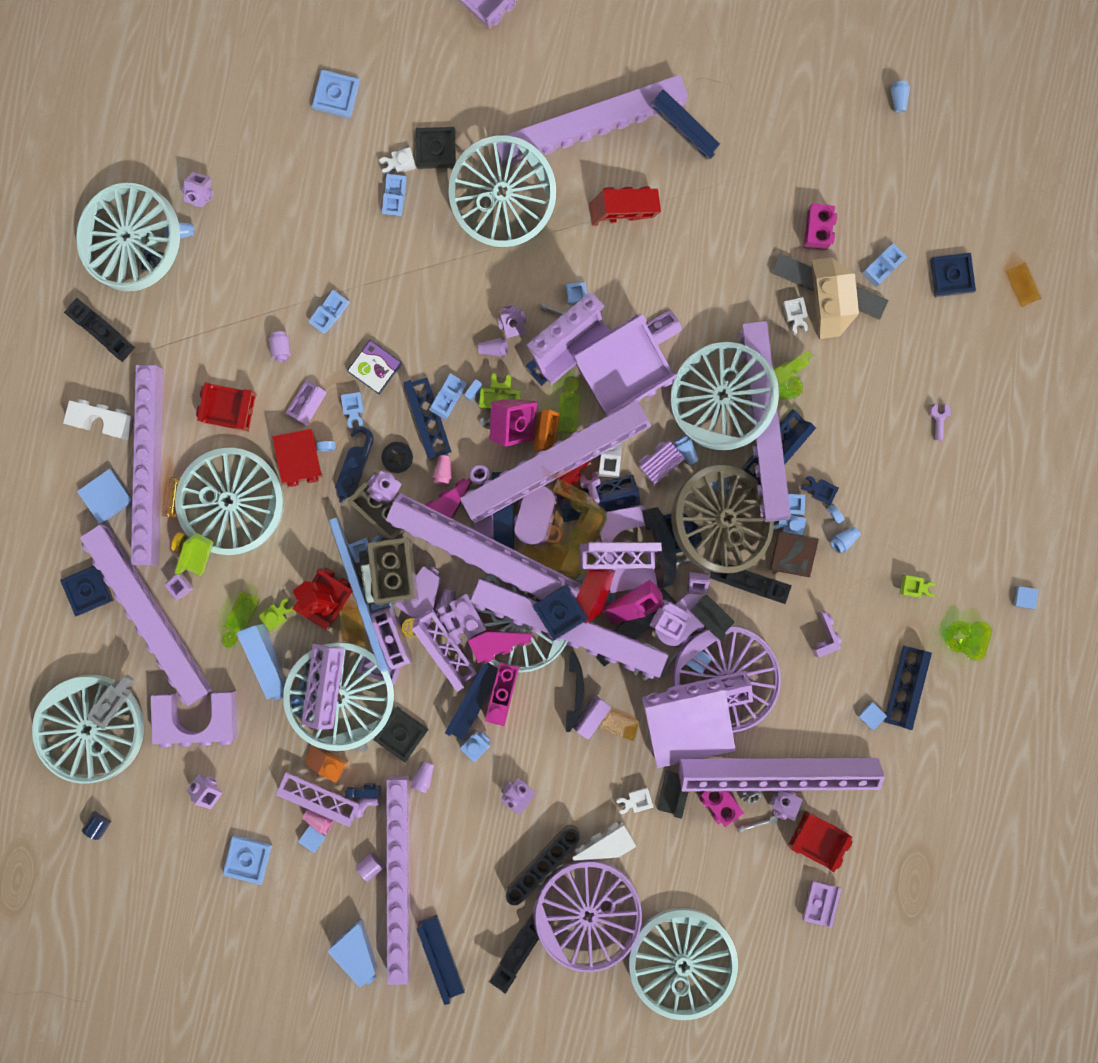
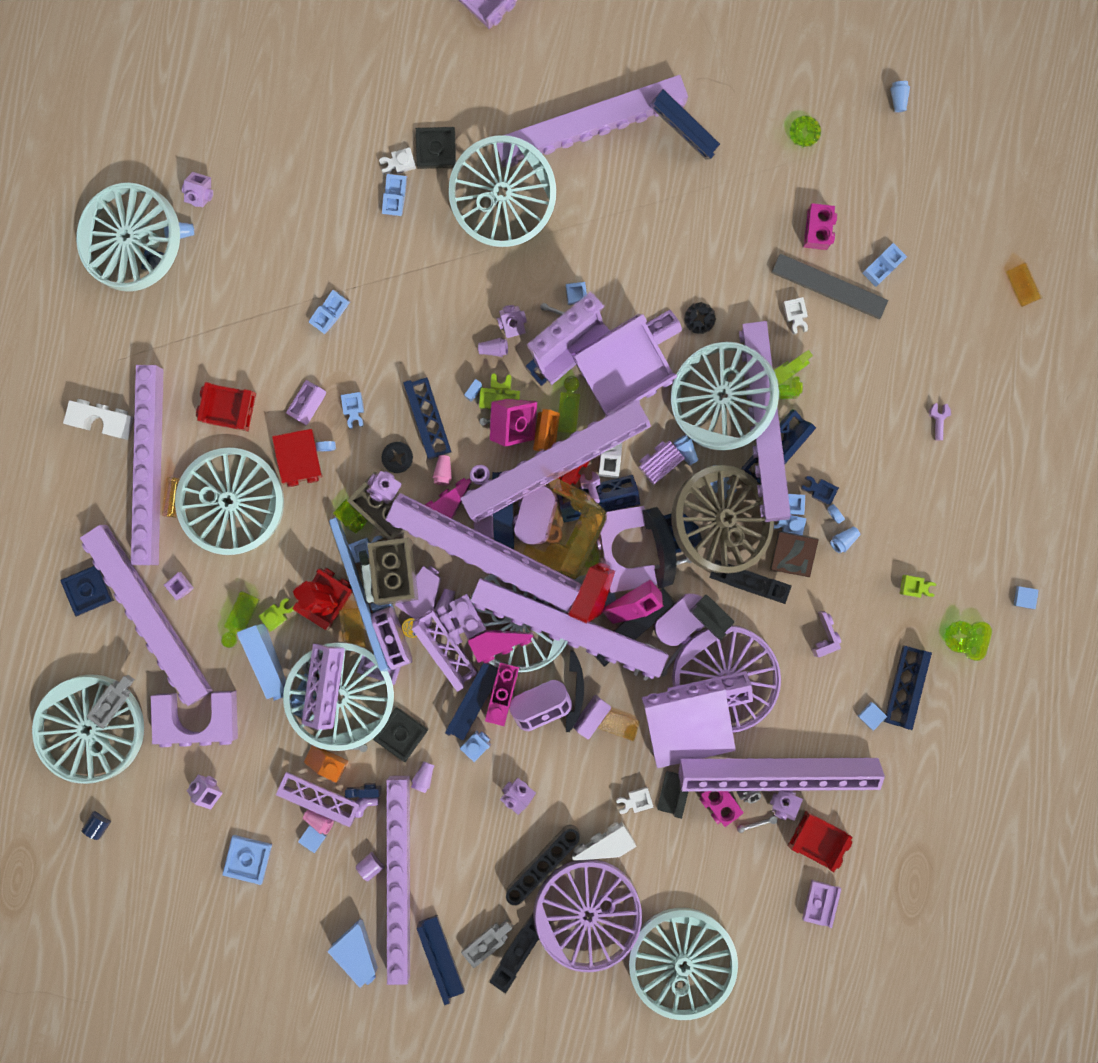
(99, 329): black slope -> none
(105, 496): light blue tile -> none
(178, 541): yellow tile -> none
(194, 555): lime panel -> none
(279, 346): lavender brick -> none
(335, 94): light blue tile -> none
(350, 516): none -> clear neon green bracket
(354, 465): dark blue plate -> none
(374, 367): tile -> none
(447, 396): light blue slope -> none
(486, 943): none -> light grey hinge
(540, 705): none -> lavender brick
(560, 612): dark blue tile -> none
(620, 548): lavender fence -> none
(625, 204): red wedge -> none
(670, 620): lavender plate -> none
(696, 326): none -> black gear
(698, 582): lavender brick -> none
(702, 656): light blue tile -> none
(812, 126): none -> clear neon green gear
(834, 296): tan wedge -> none
(953, 274): dark blue tile -> none

